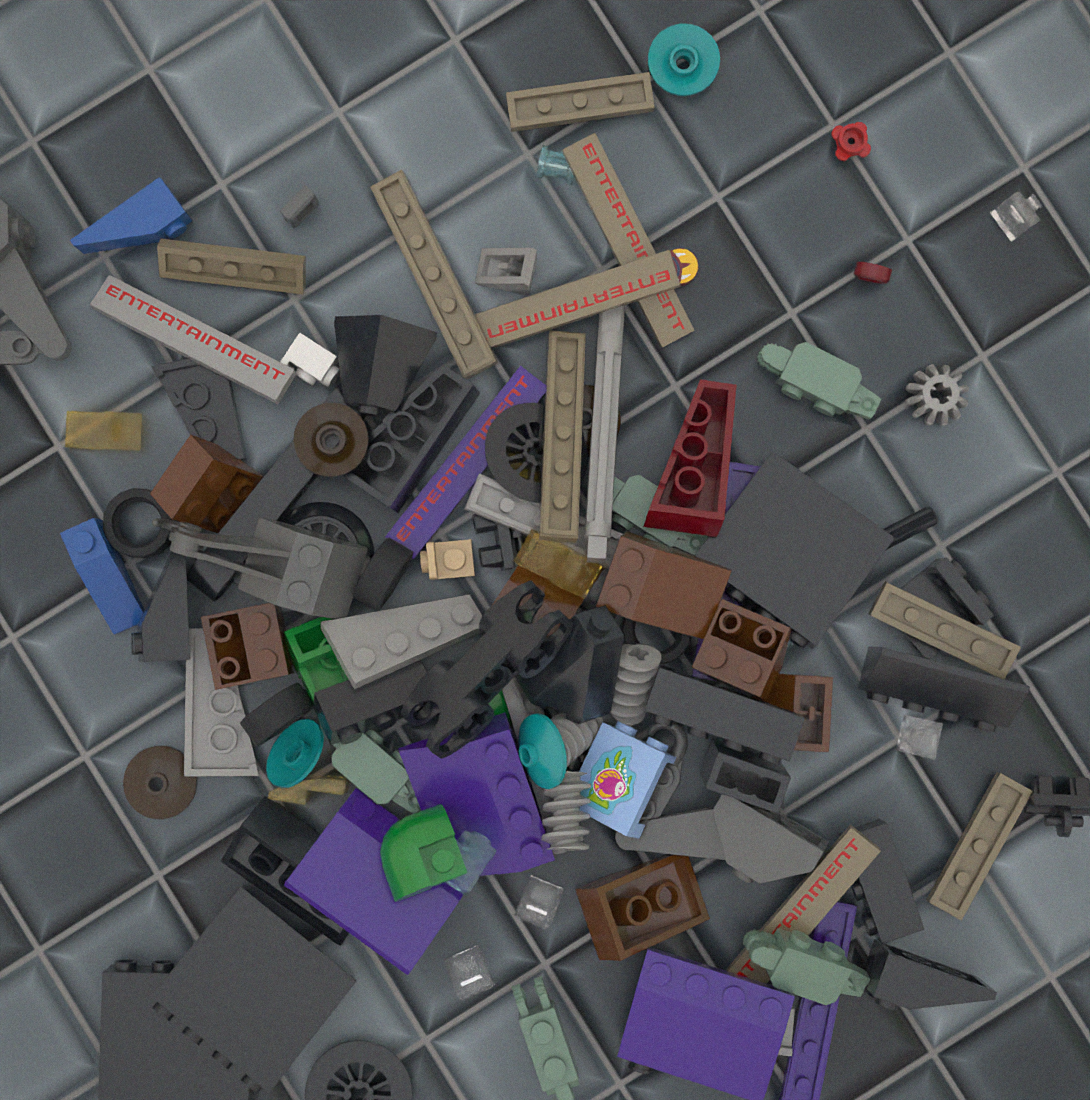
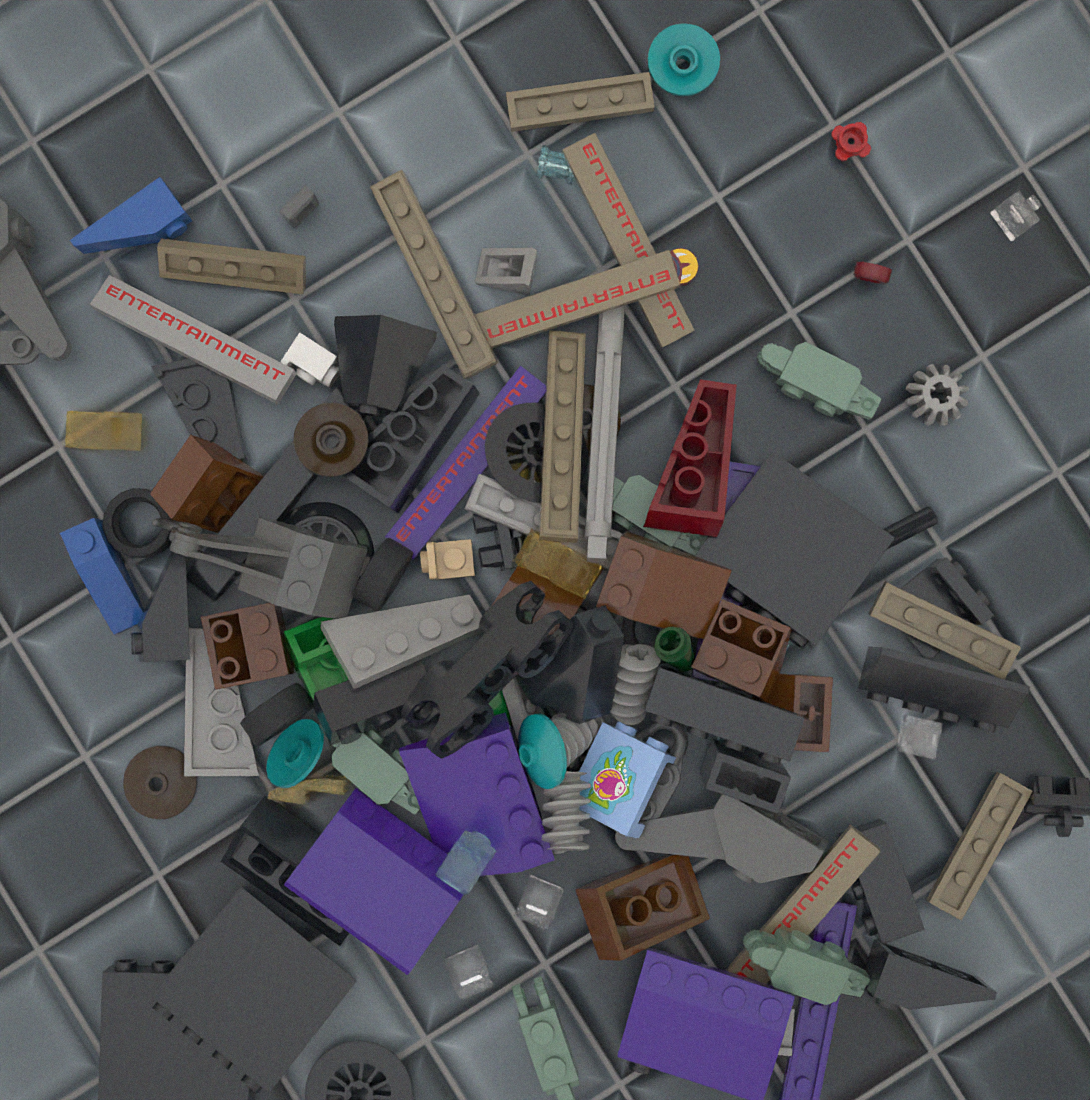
(420, 853): green brick -> none
(675, 648): none -> dark green cone

